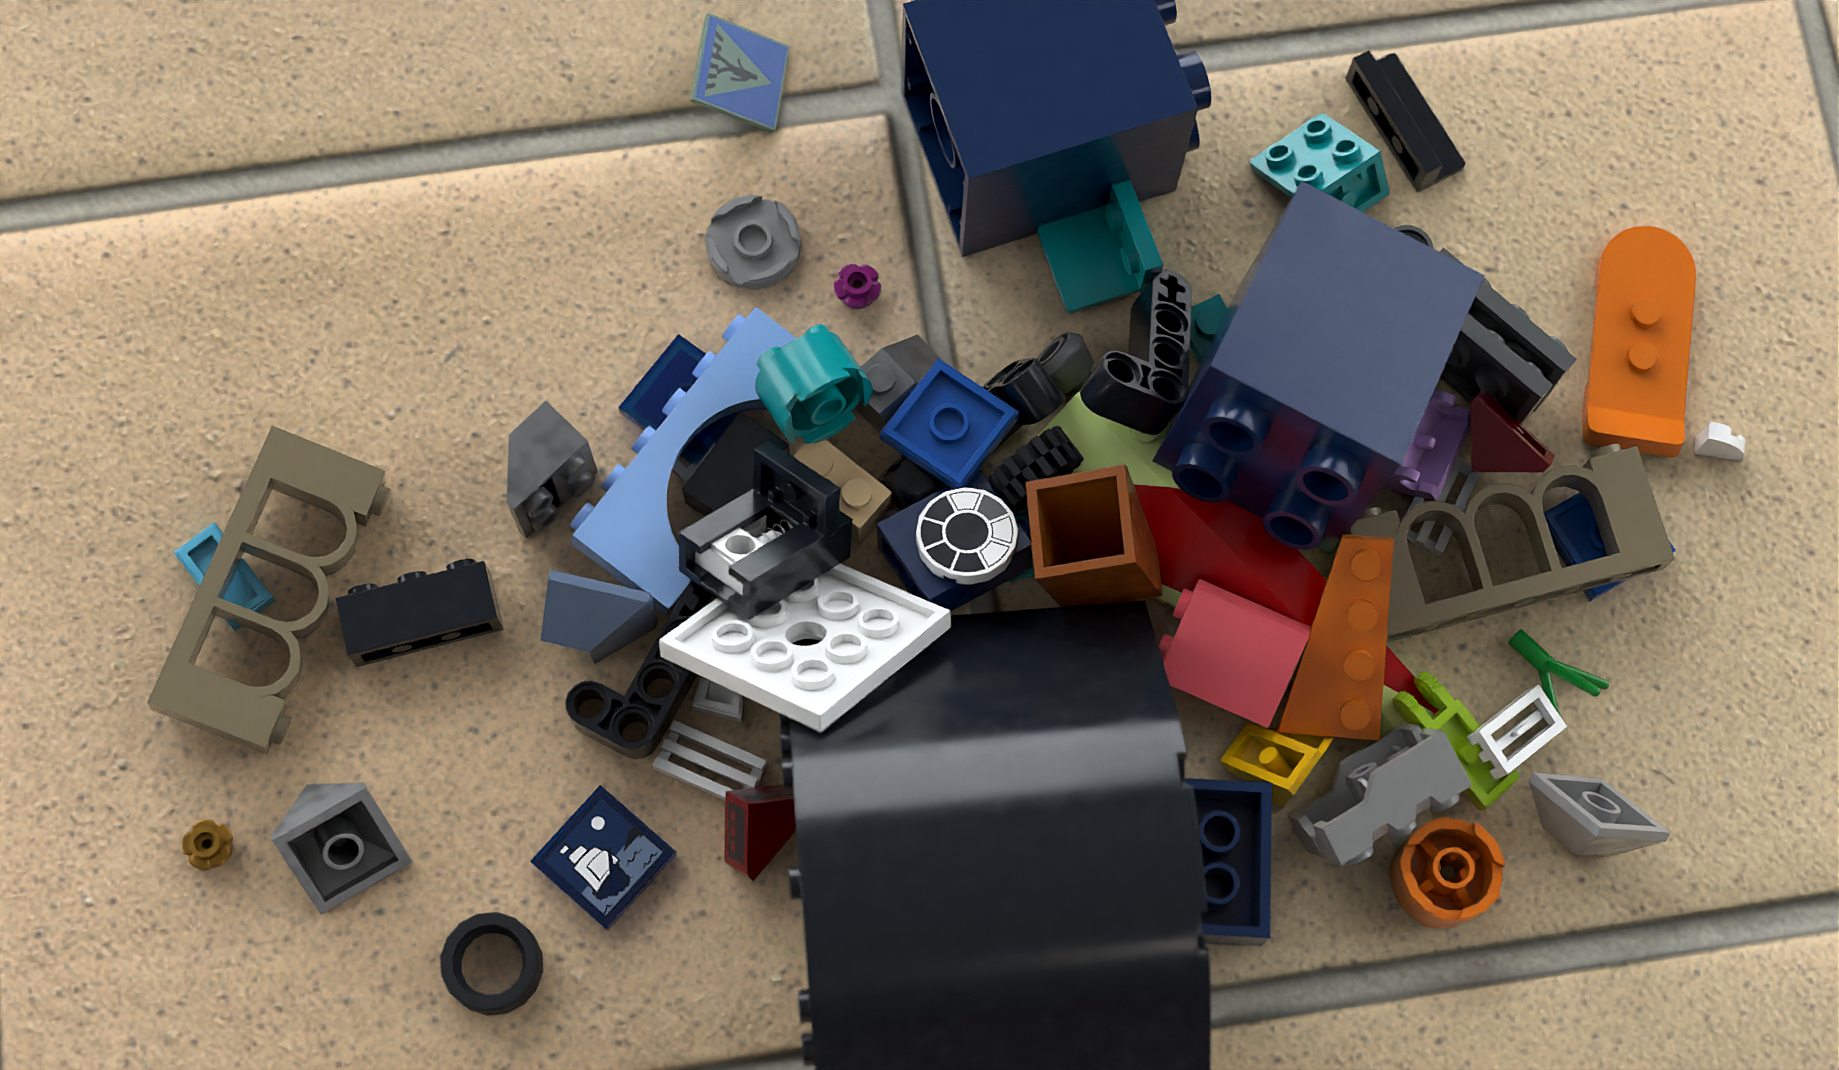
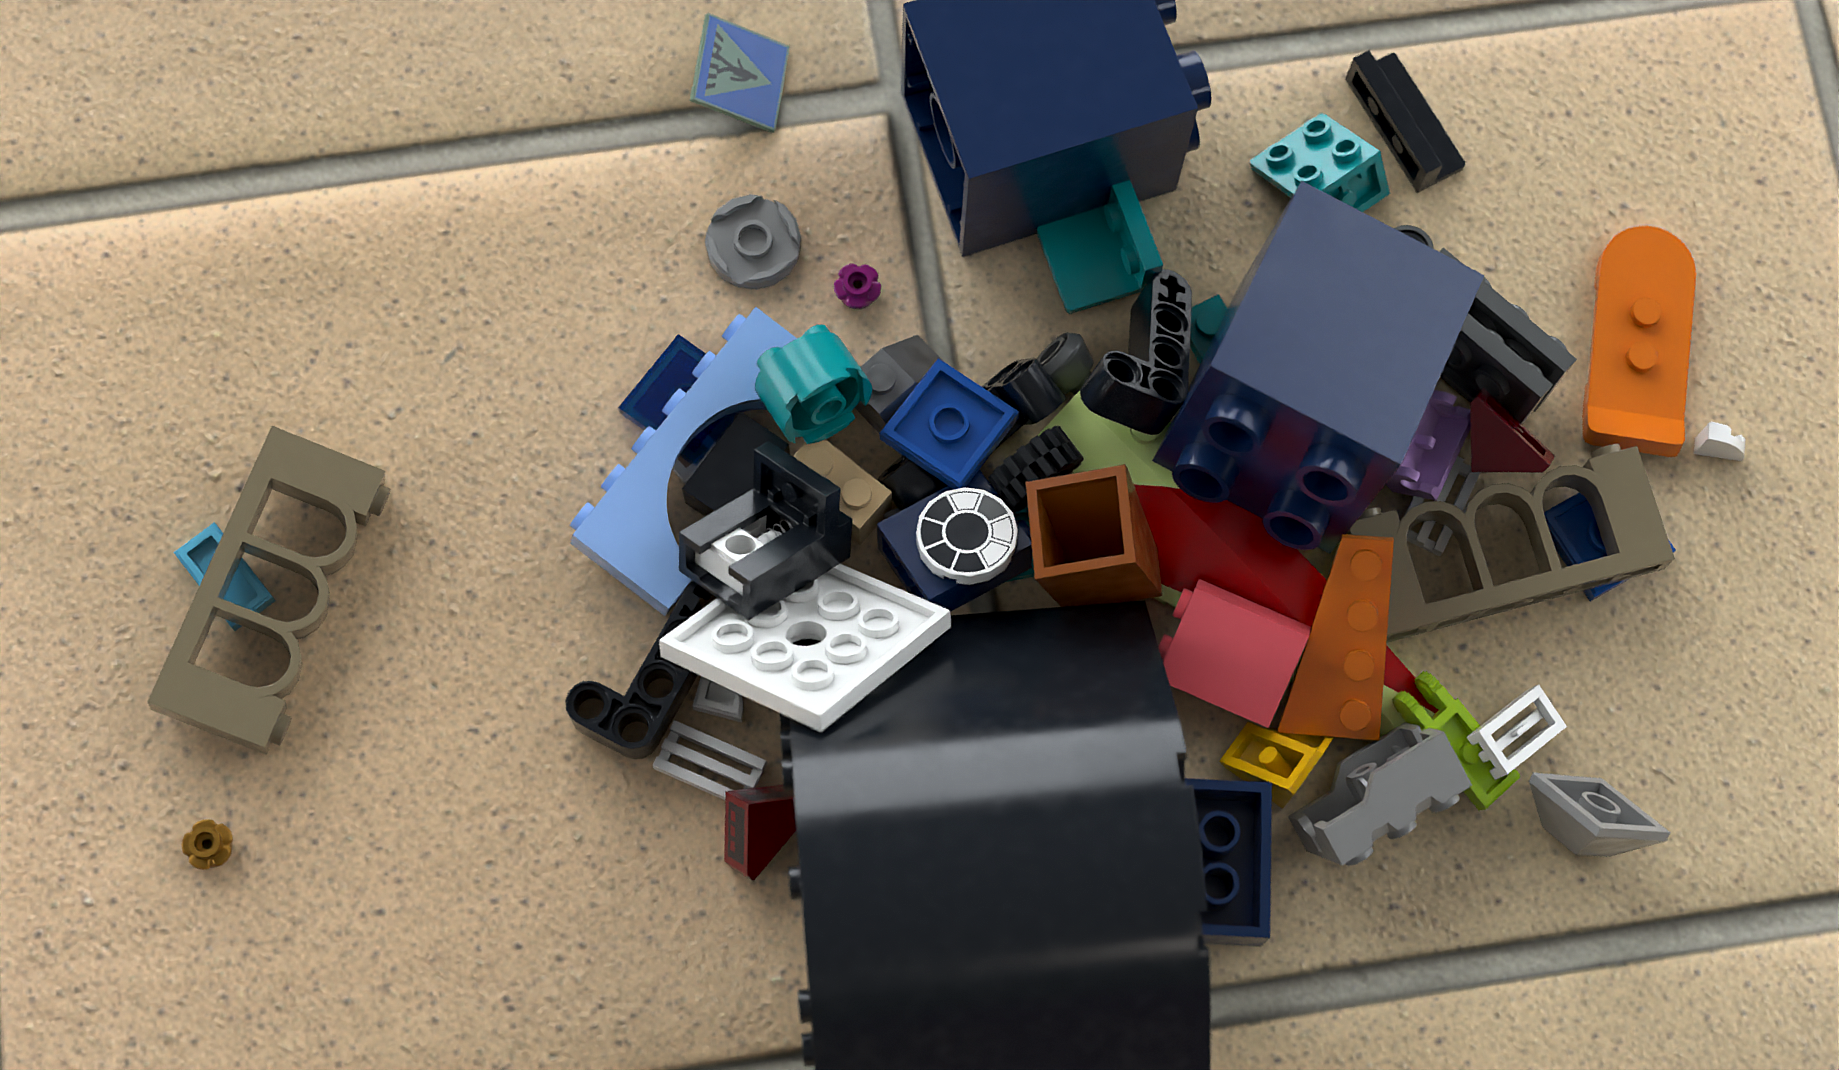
(338, 842): flat silver slope -> none
(419, 612): black brick -> none
(462, 937): black tyre -> none
(545, 468): flat silver slope -> none
(595, 615): sand blue slope -> none
(603, 857): tile -> none
(1471, 855): orange brick -> none
(1545, 663): green plant -> none

